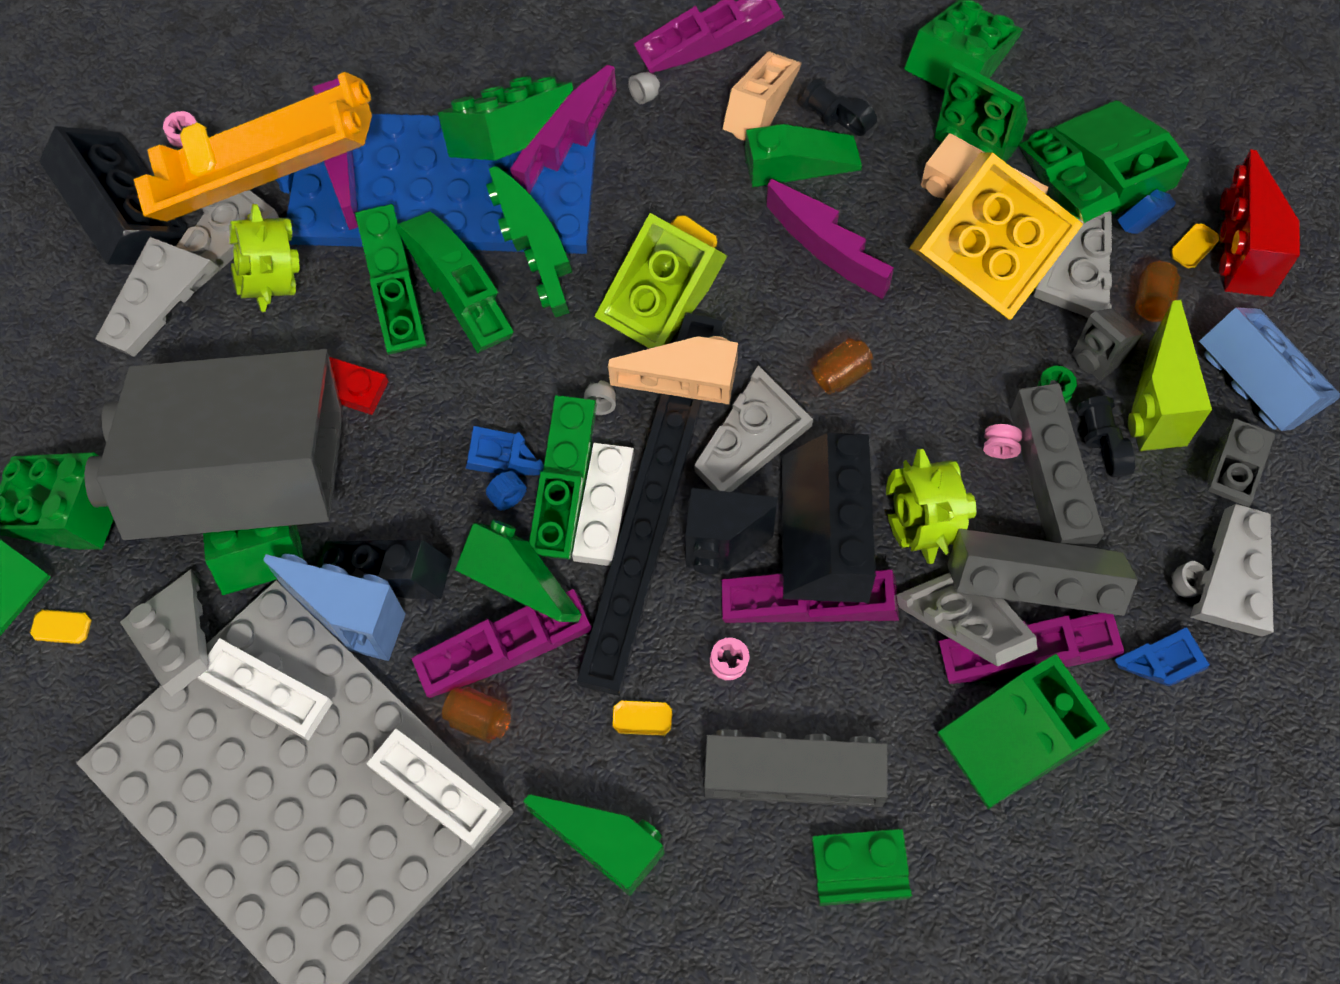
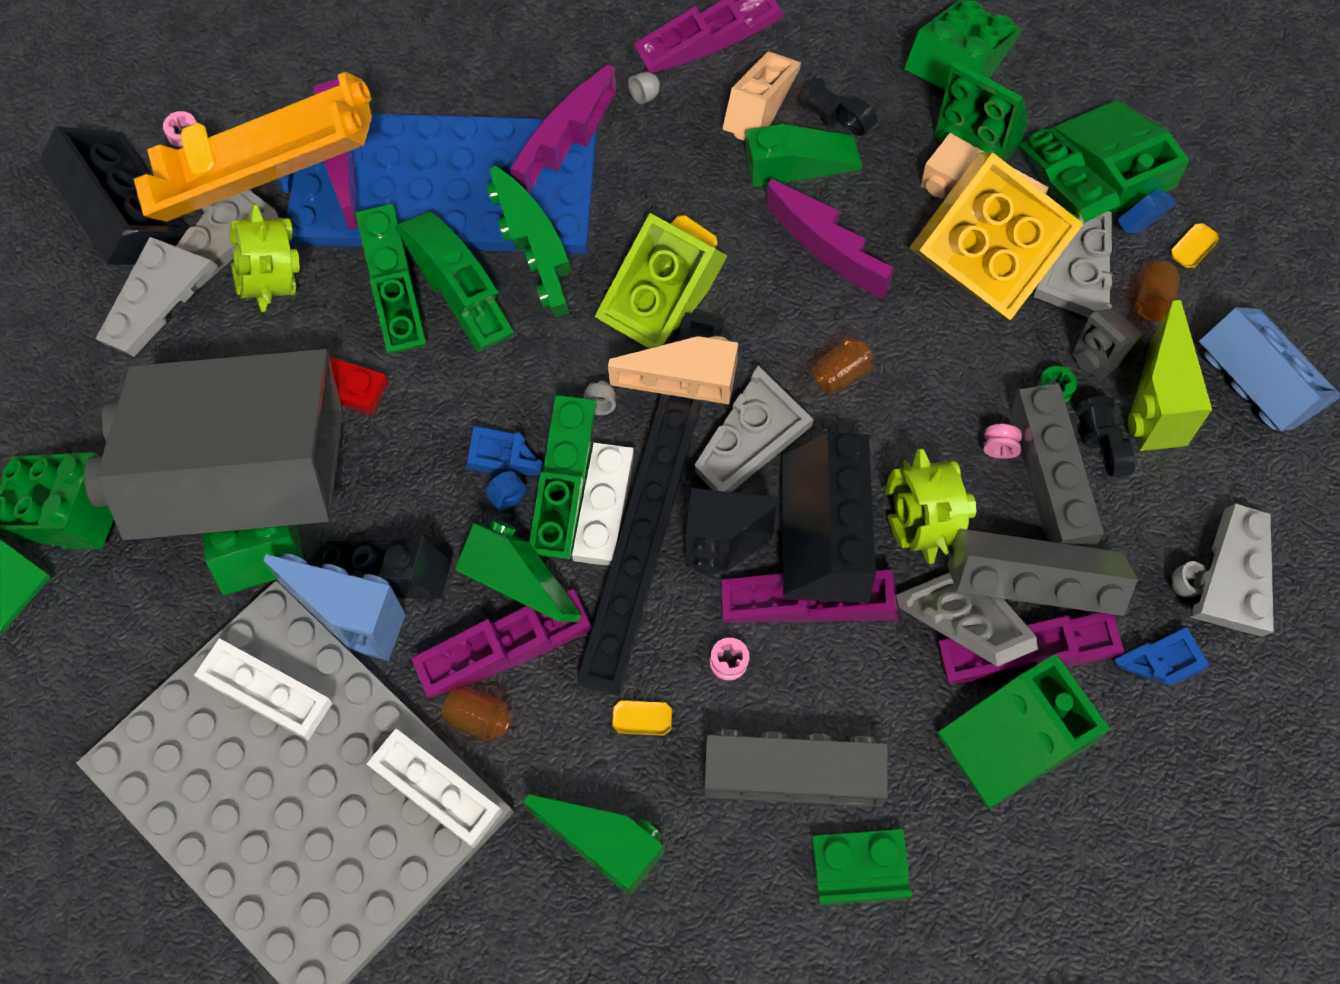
(60, 626): yellow piece -> none
(170, 634): light grey wing -> none
(502, 118): green slope -> none
(1239, 462): dark grey slope -> none
(1257, 231): red slope -> none

